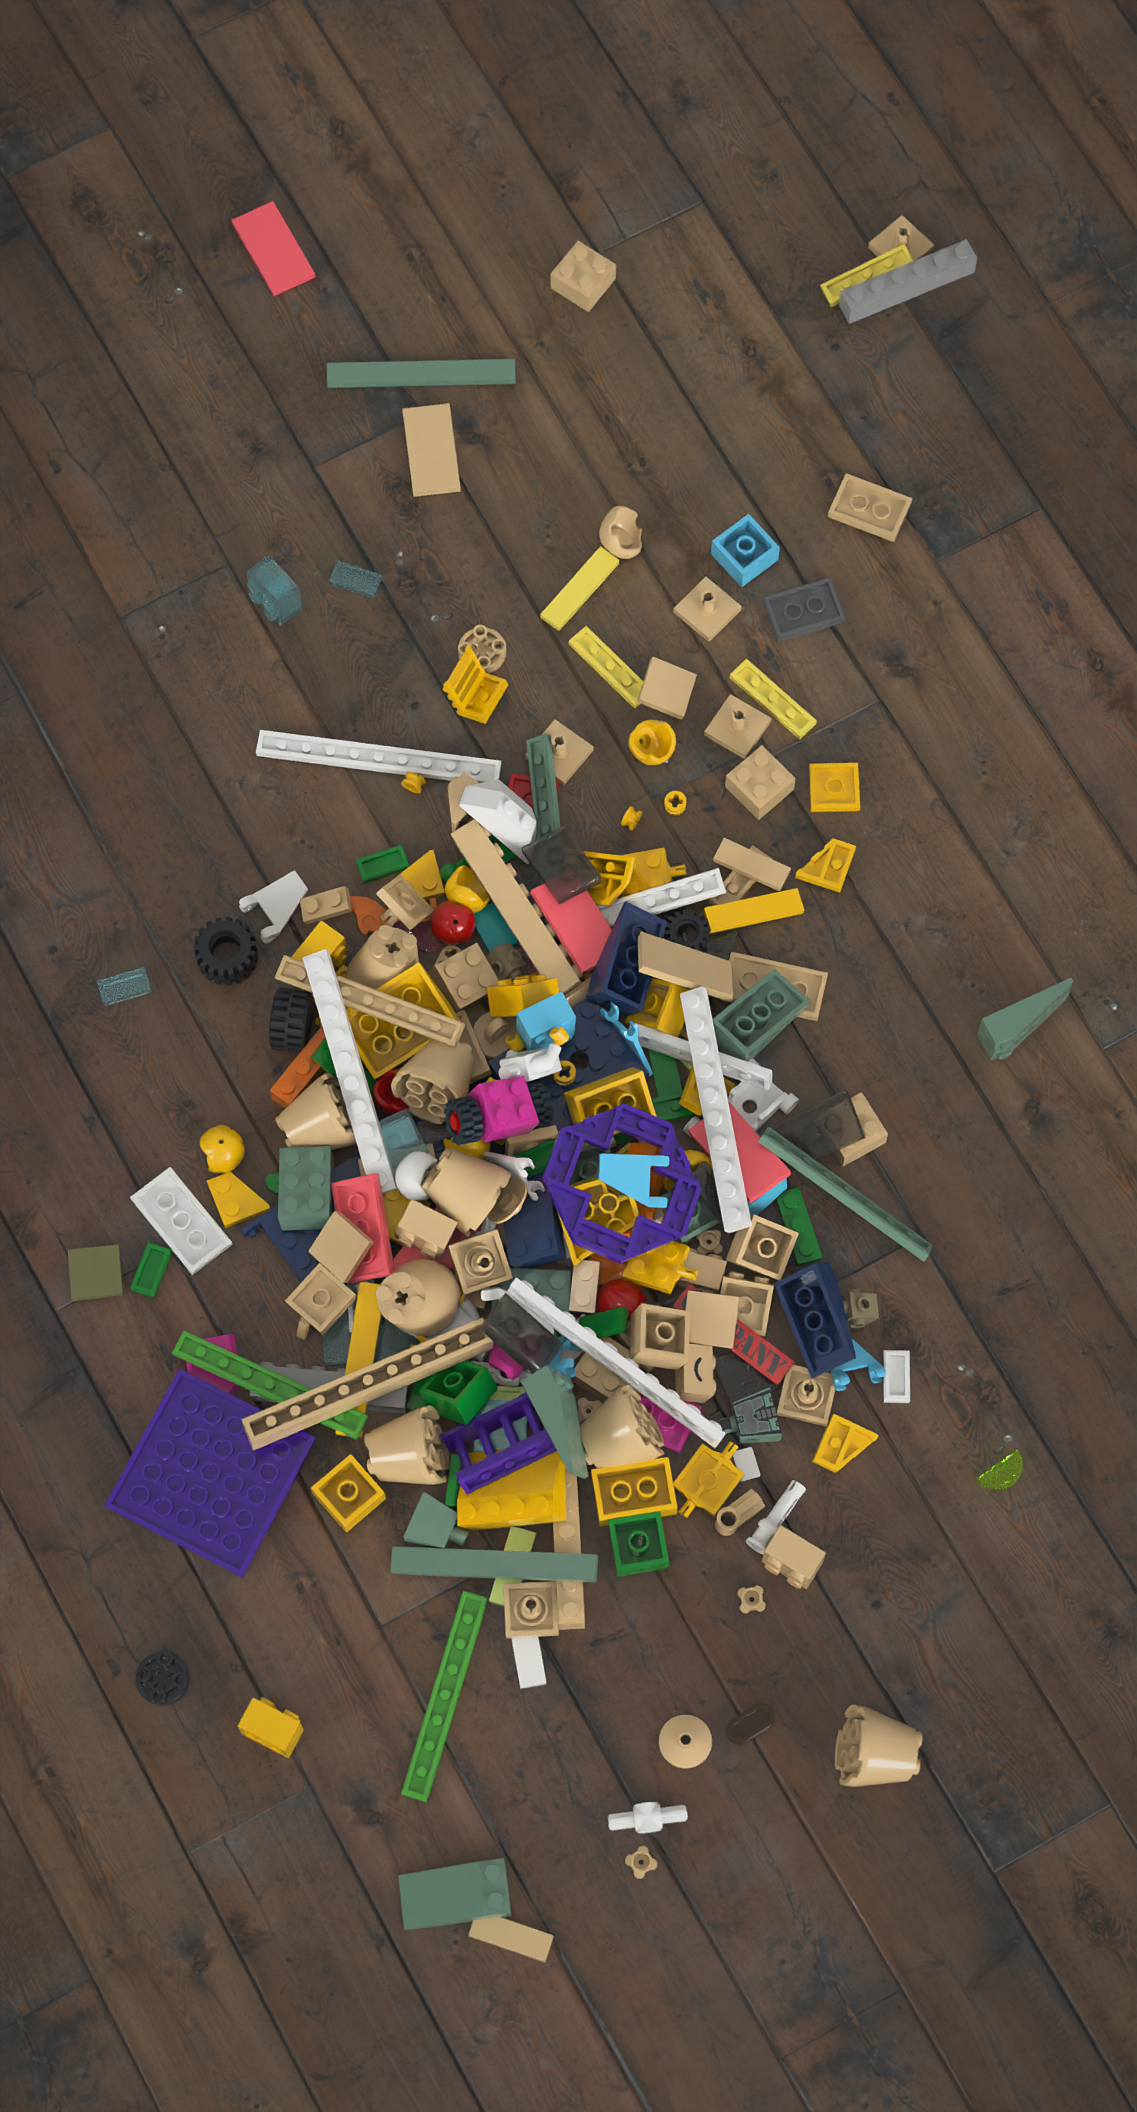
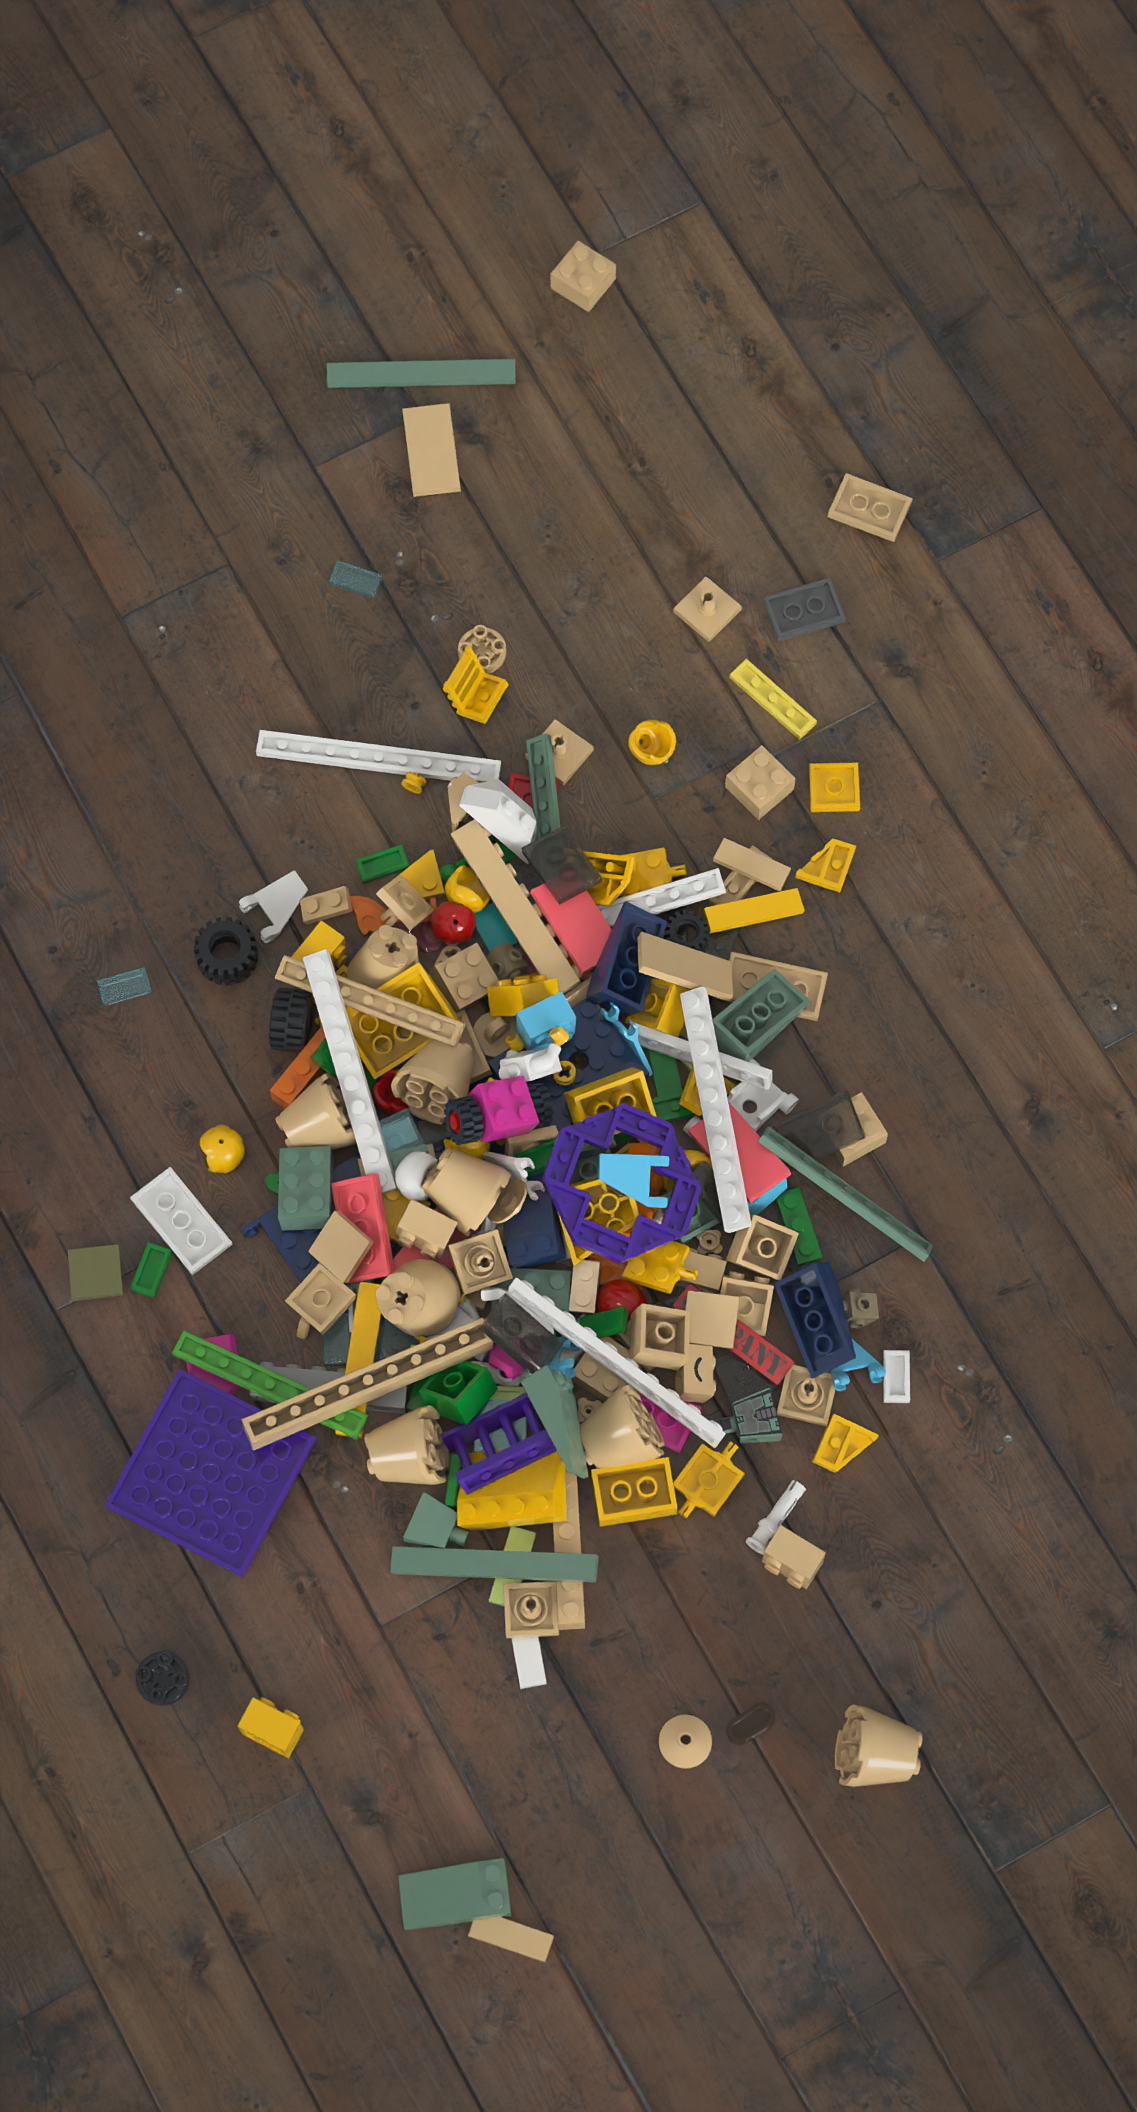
(235, 1199): yellow wing -> none
(273, 248): coral tile -> none
(274, 591): clear light blue brick -> none
(348, 1493): yellow brick -> none
(444, 1696): bright green tile -> none
(579, 588): light yellow tile -> none
(608, 665): light yellow tile -> none
(620, 533): tan piece -> none
(631, 817): yellow bush -> none
(633, 1861): tan plate -> none
(638, 1544): green brick -> none
(647, 1817): white axle -> none
(667, 688): tan tile -> none
(680, 807): yellow bush -> none
(737, 726): tan tile -> none
(740, 1511): tan piece -> none
(745, 550): medium azure brick -> none
(747, 1463): white sticker -> none
(757, 1604): tan plate -> none
(888, 261): light yellow tile -> none
(901, 233): tan tile -> none
(907, 281): light grey brick -> none
(1003, 1474): clear neon green tile -> none
(1010, 1026): sand green slope -> none

